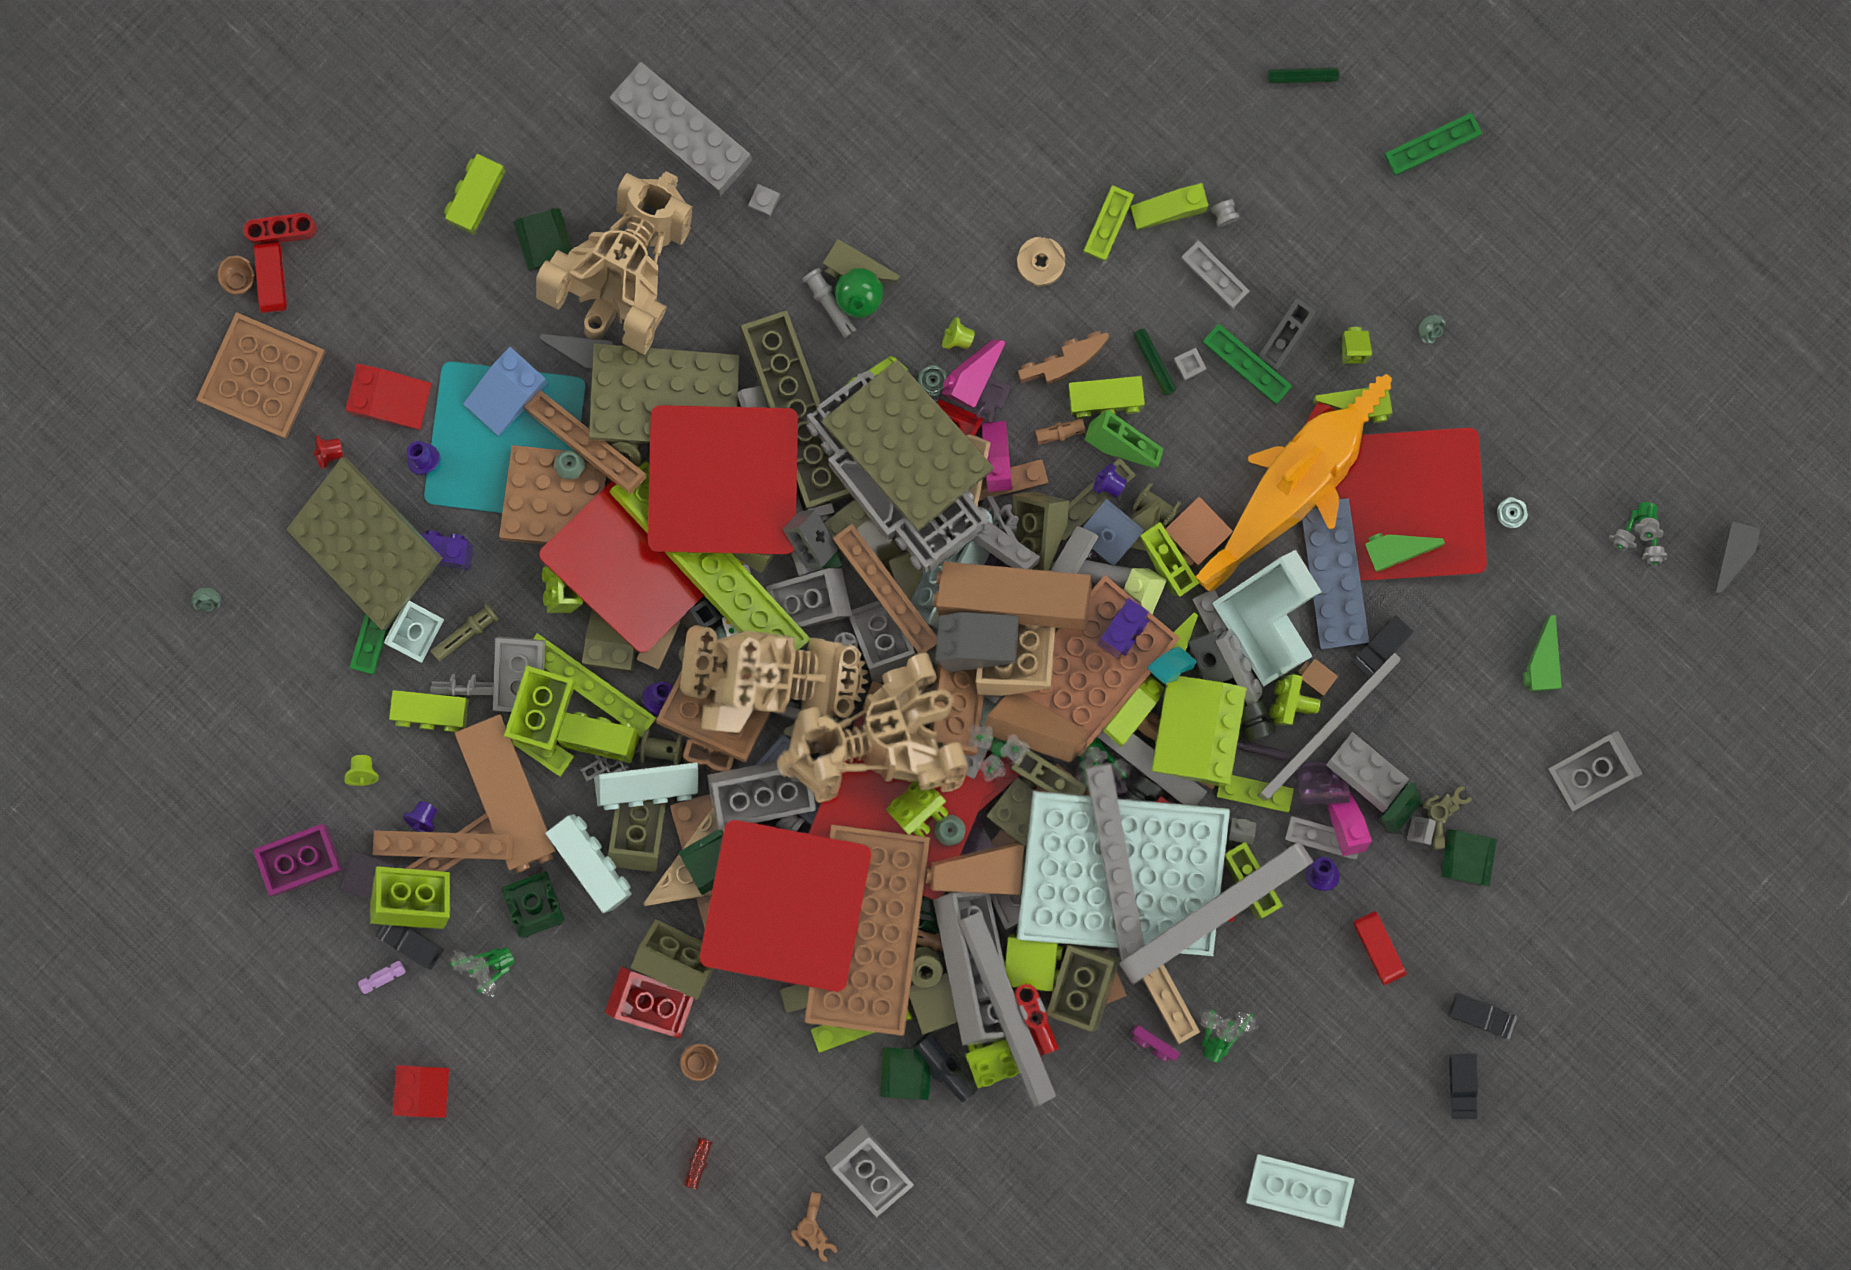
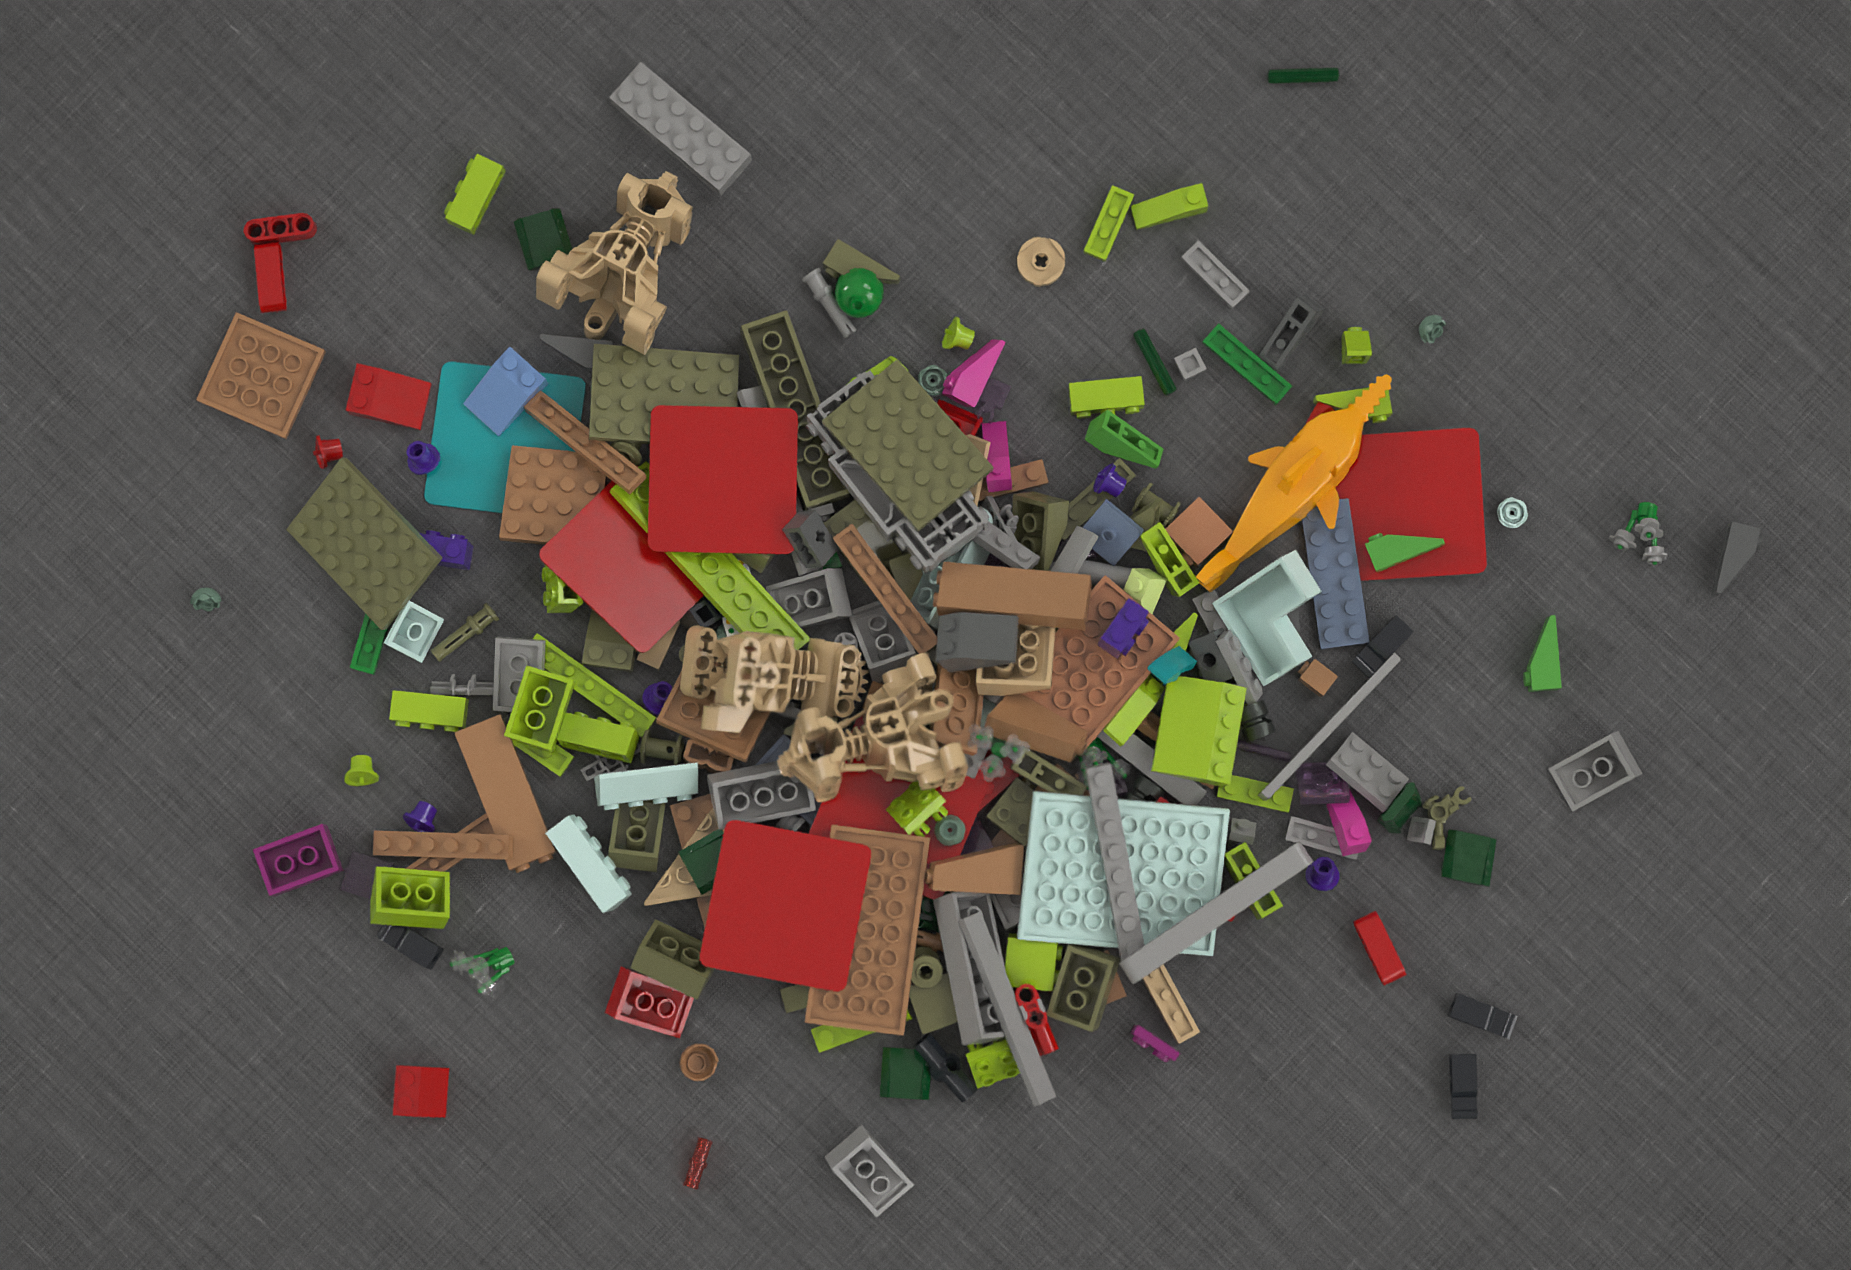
(235, 275): medium nougat hair -> none
(381, 977): lavender axle -> none
(533, 904): dark green slope -> none
(569, 472): sand green plate -> none
(764, 200): light grey plate -> none
(810, 1231): medium nougat piece -> none
(1060, 431): medium nougat pin -> none
(1074, 357): medium nougat slope -> none
(1225, 213): light grey wheel -> none
(1226, 1030): clear plant -> none
(1290, 701): lime plate -> none
(1300, 1190): light aqua plate -> none
(1433, 144): green plate -> none

